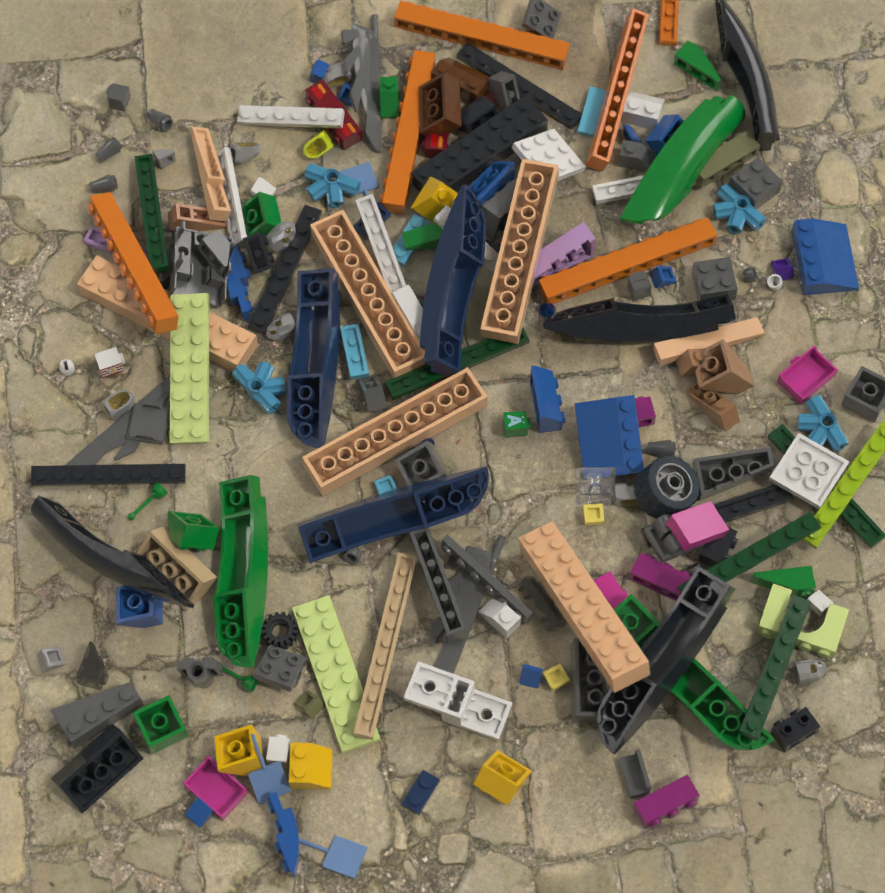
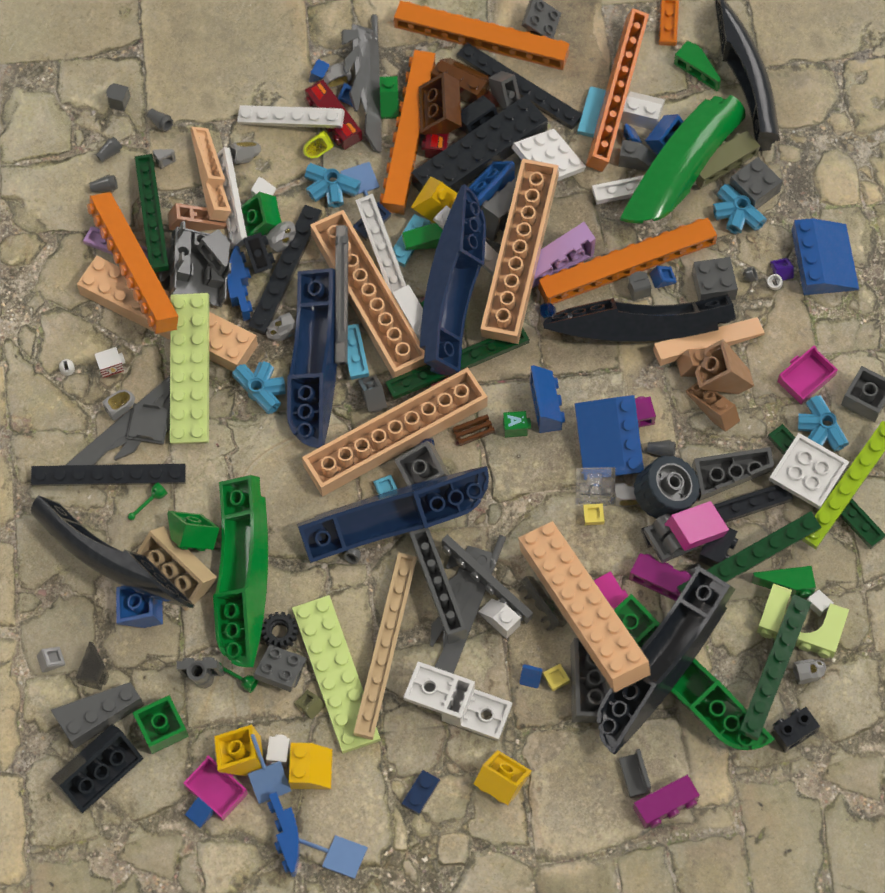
(341, 295): none -> dark grey piece
(469, 424): none -> reddish brown tile

